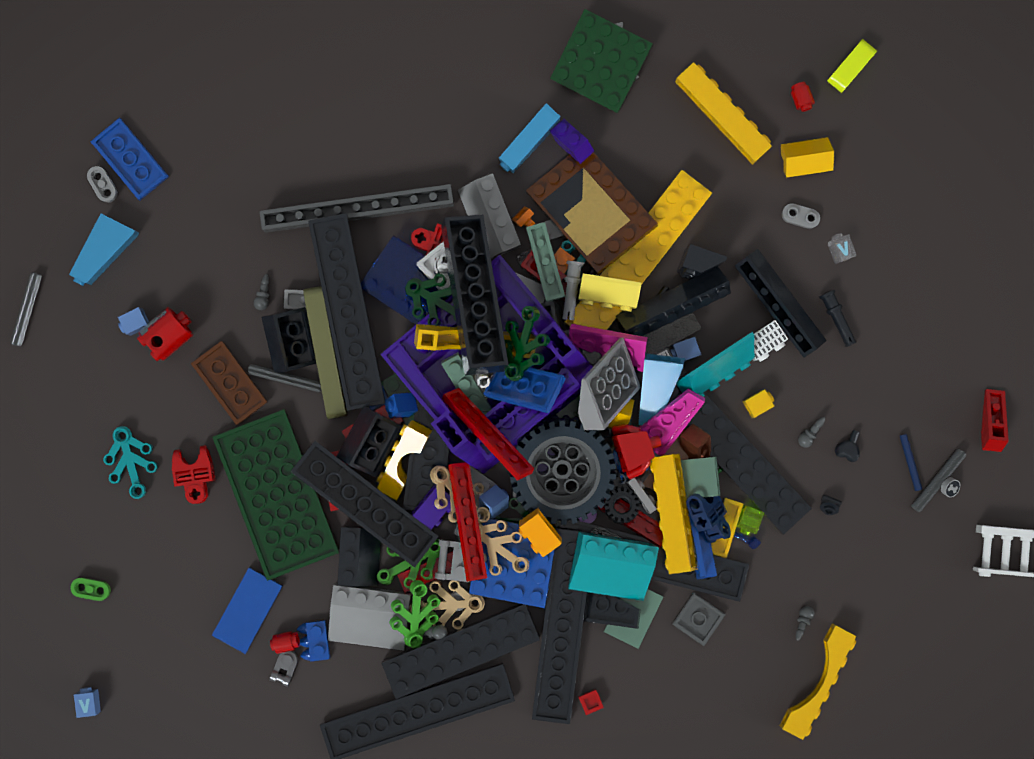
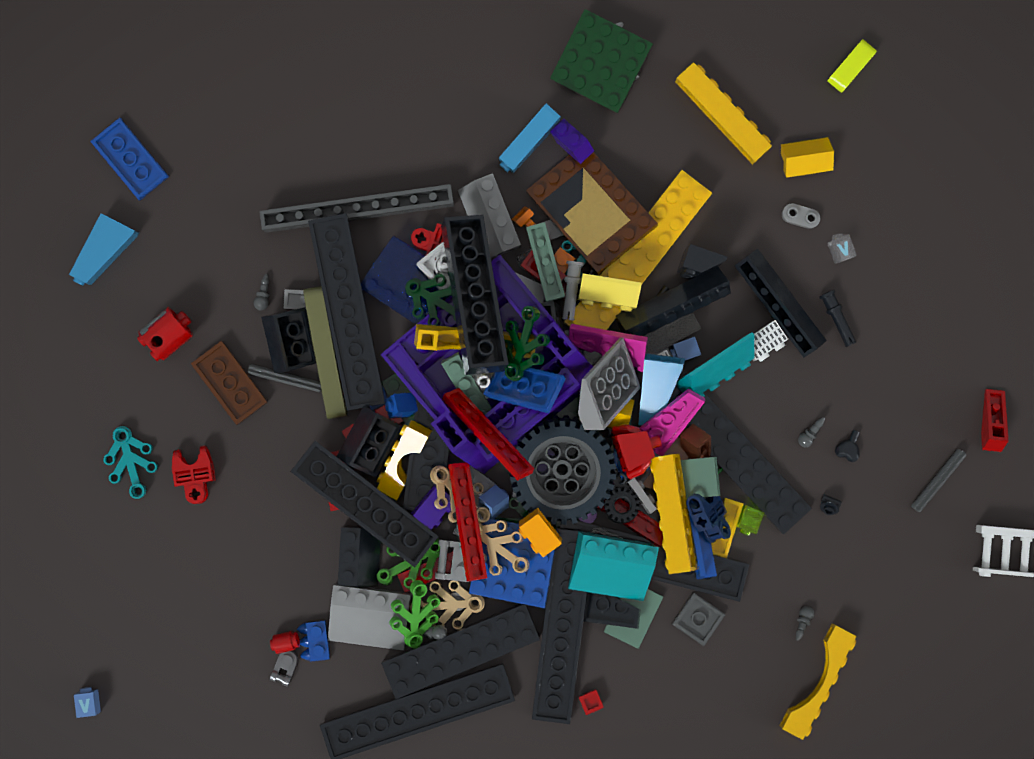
(26, 309): dark grey axle -> none
(91, 589): bright green plate -> none
(102, 185): light grey plate -> none
(133, 321): medium blue brick -> none
(247, 610): blue tile -> none
(275, 504): dark green plate -> none
(753, 543): clear blue hand -> none
(759, 403): yellow brick -> none
(802, 96): red brick -> none
(910, 462): dark blue bar -> none
(950, 487): light grey tile -> none

